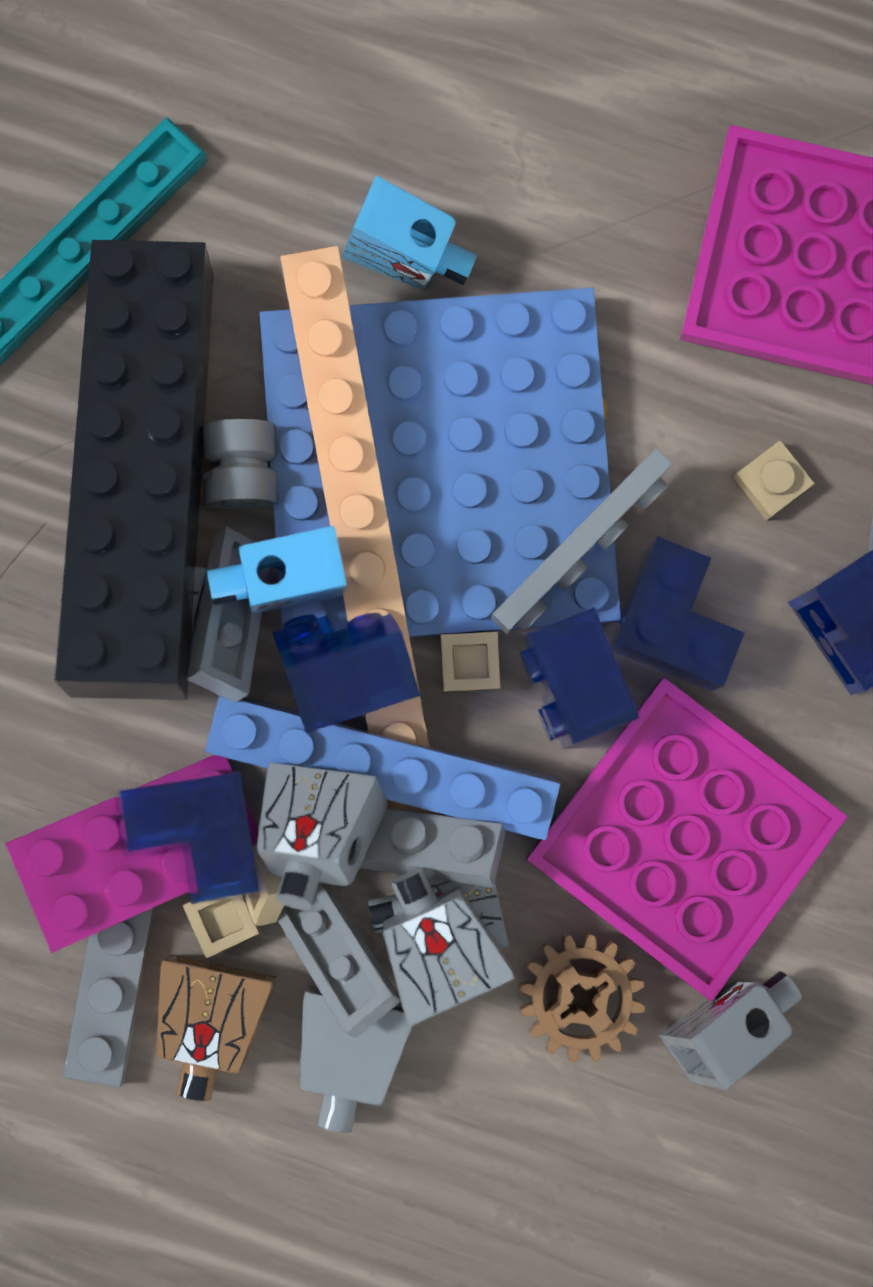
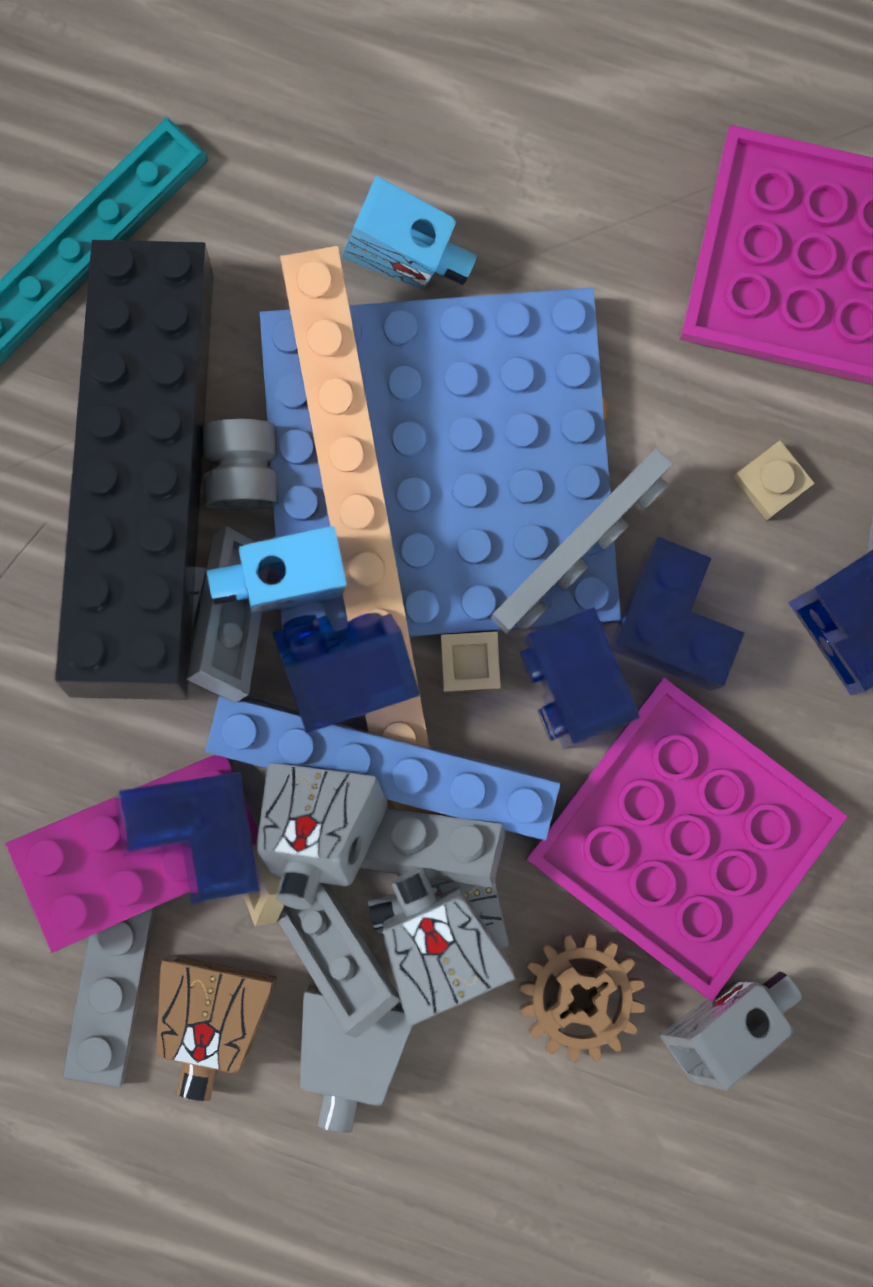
(221, 924): tan plate -> none

